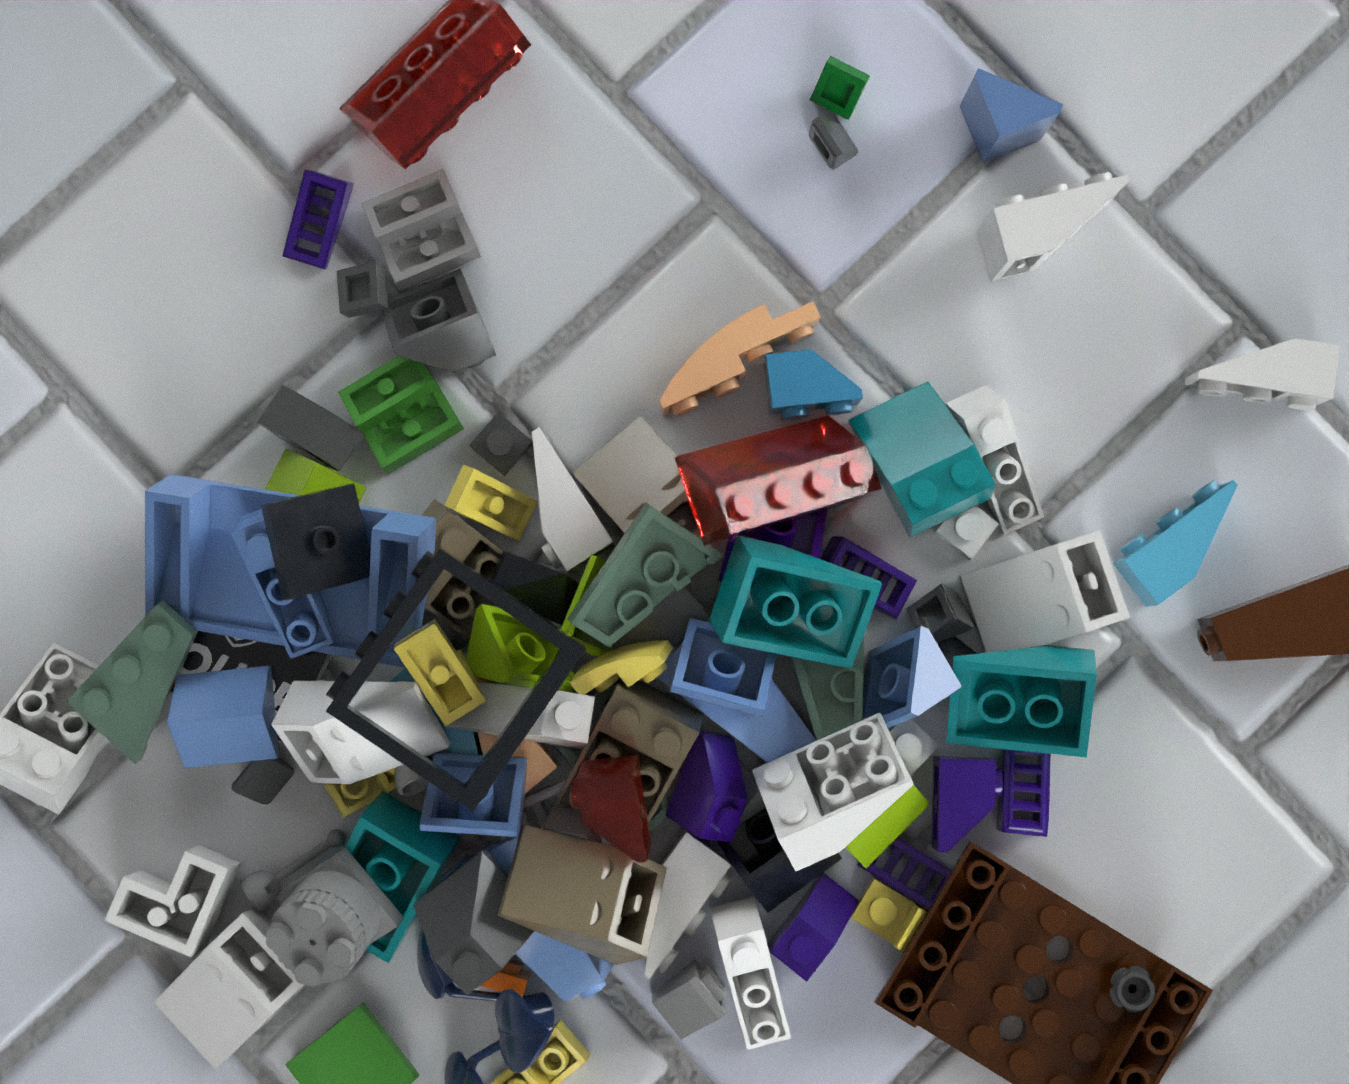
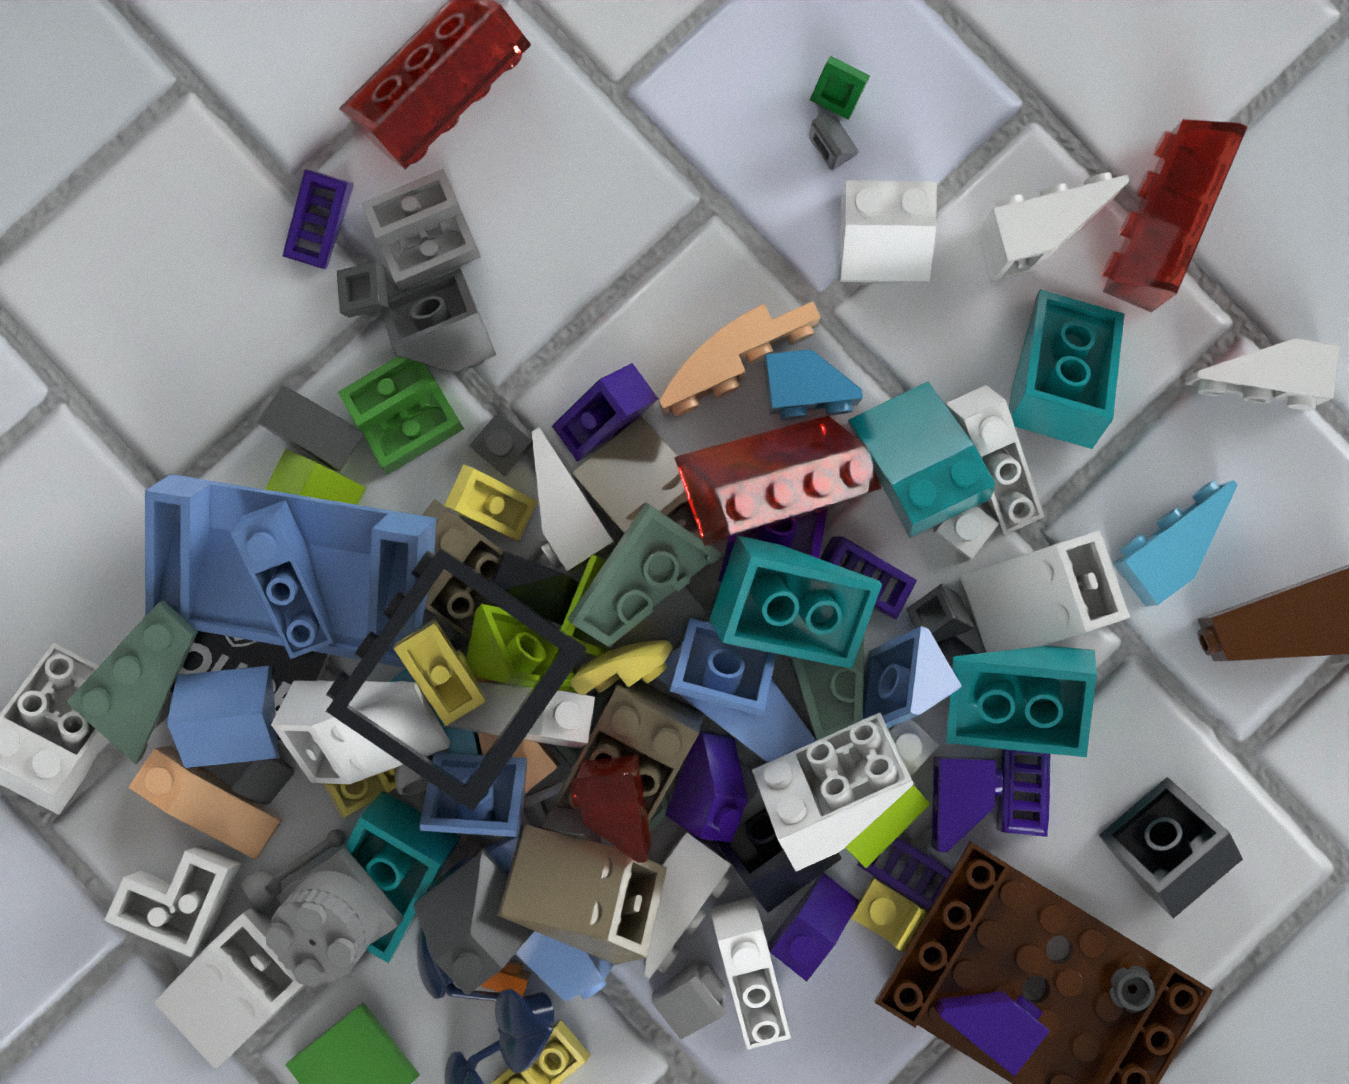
(204, 802): none -> light nougat slope
(317, 540): black plate -> none
(604, 411): none -> dark purple slope
(887, 231): none -> white slope
(997, 1025): none -> dark purple slope
(1005, 115): medium blue slope -> none
(1068, 370): none -> teal slope
(1172, 211): none -> clear red slope
(1172, 847): none -> black slope

